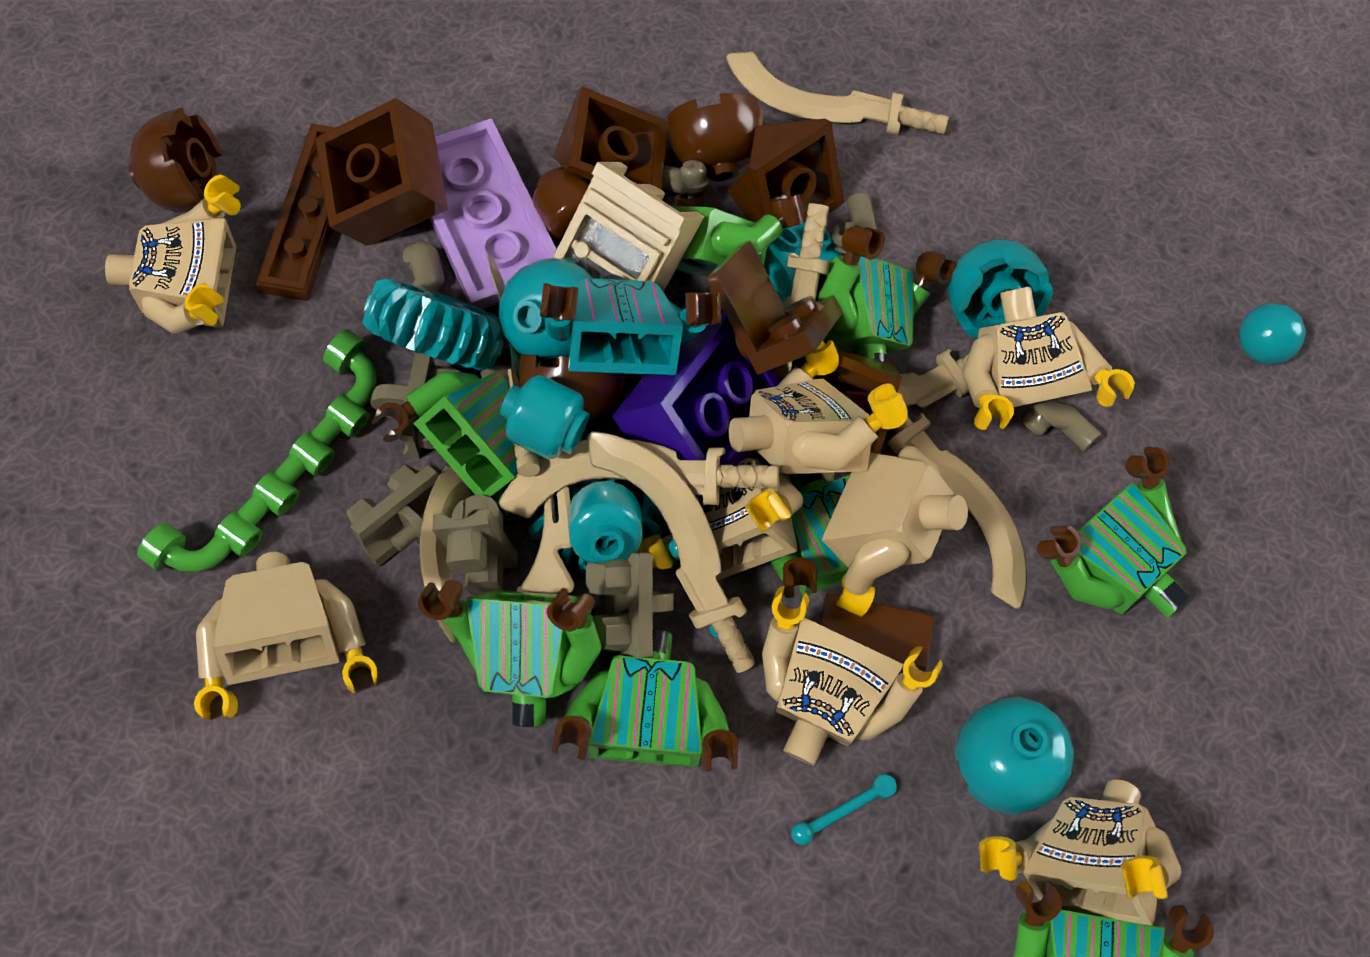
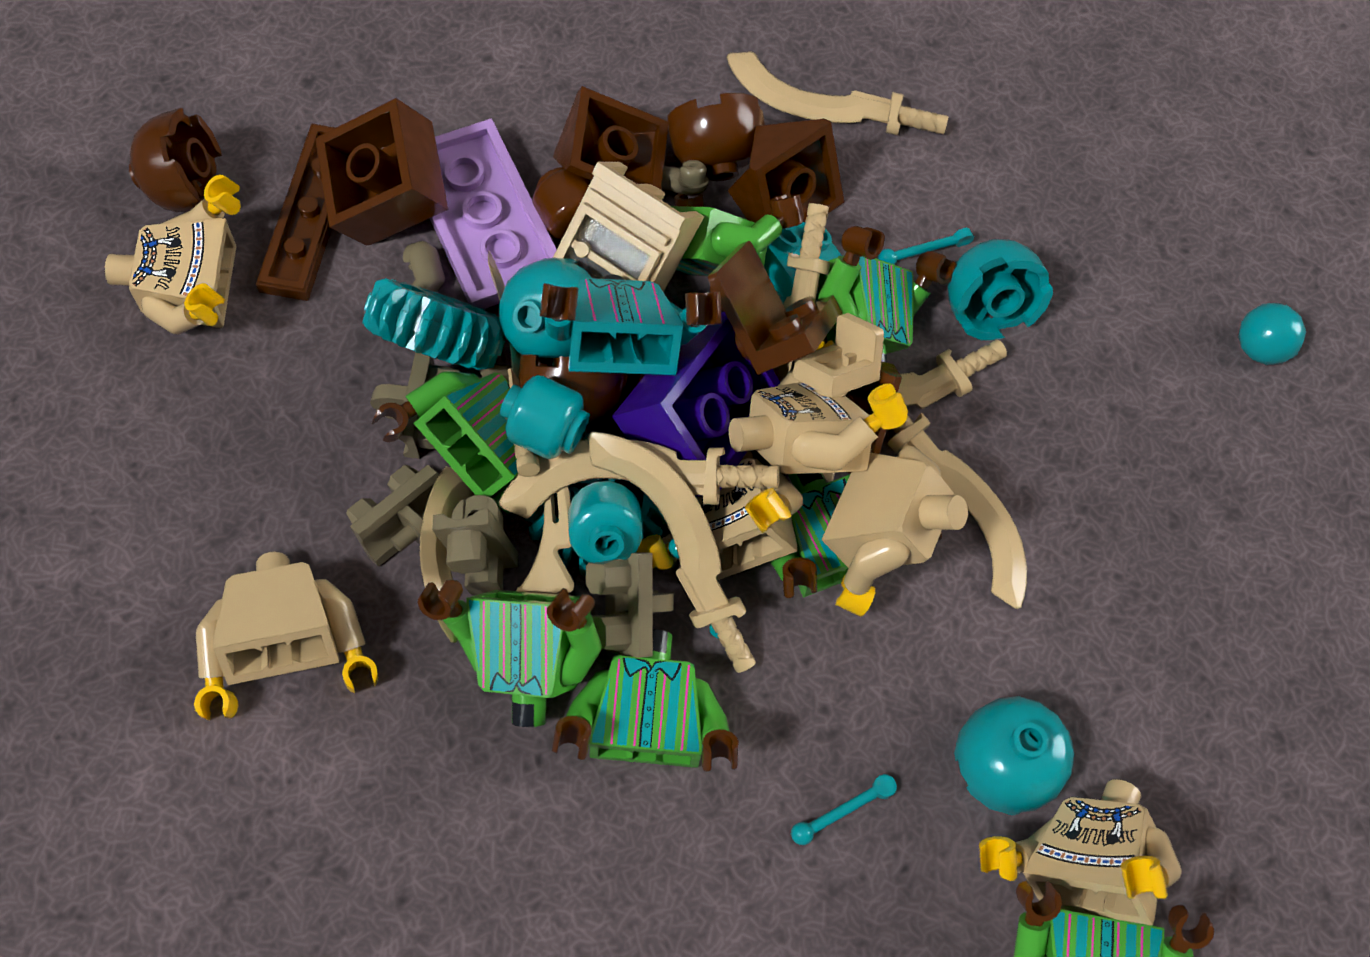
(275, 490): bright green bar -> none
(834, 683): tan torso -> none
(847, 363): none -> tan bracket
(860, 215): dark tan arm -> none
(882, 629): reddish brown tile -> none
(959, 238): none -> teal hinge
(1034, 362): tan torso -> none
(1064, 418): dark tan arm -> none
(1124, 546): torso -> none

